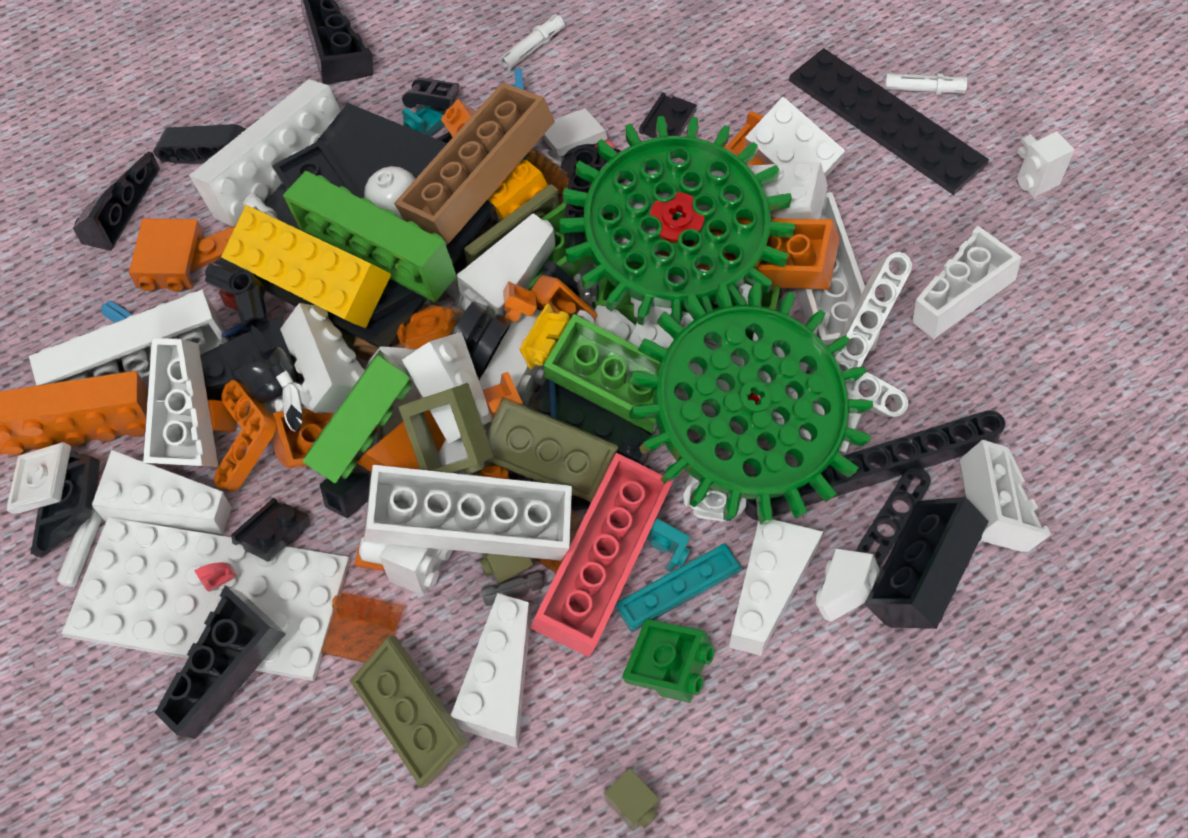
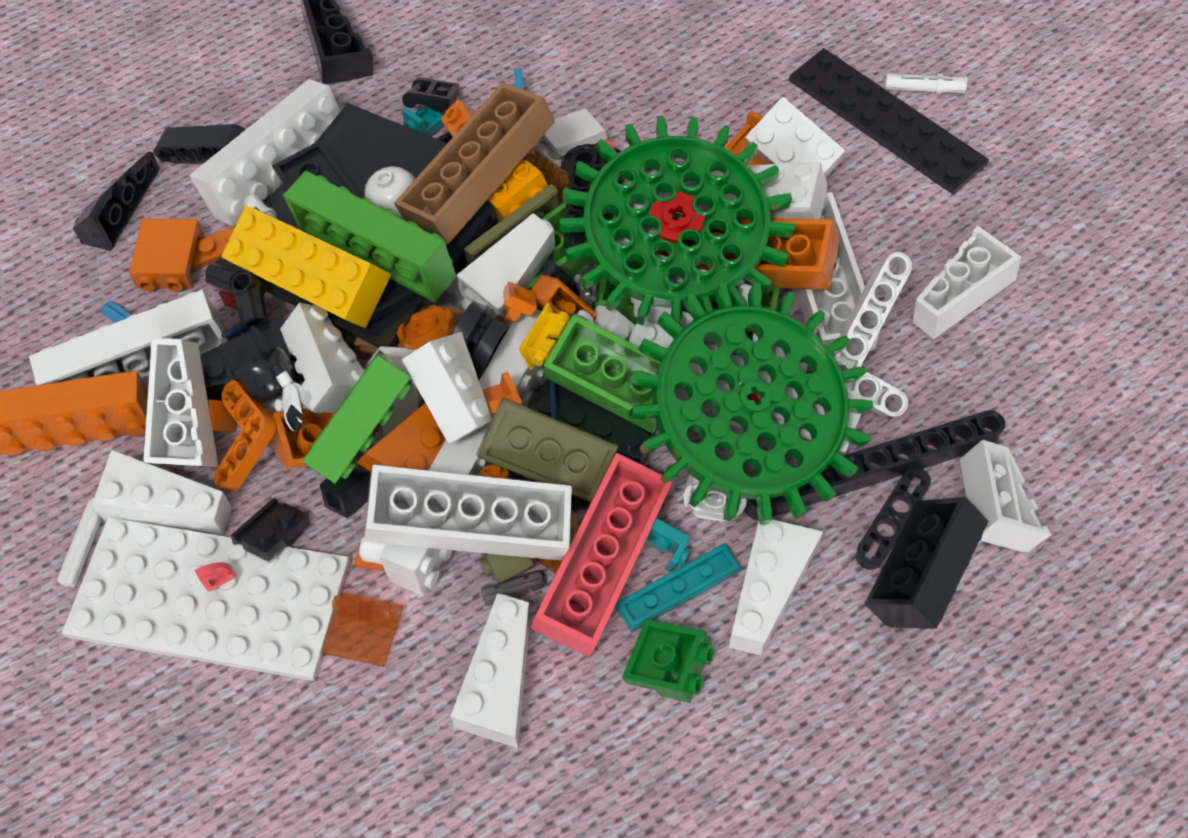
(38, 478): white tile -> none
(62, 518): black wing -> none
(219, 663): black wedge -> none
(408, 712): olive tile -> none
(468, 423): olive window -> none
(540, 36): white pin -> none
(632, 800): olive brick -> none
(676, 114): black plate -> none
(847, 583): white slope -> none
(1043, 162): white brick -> none

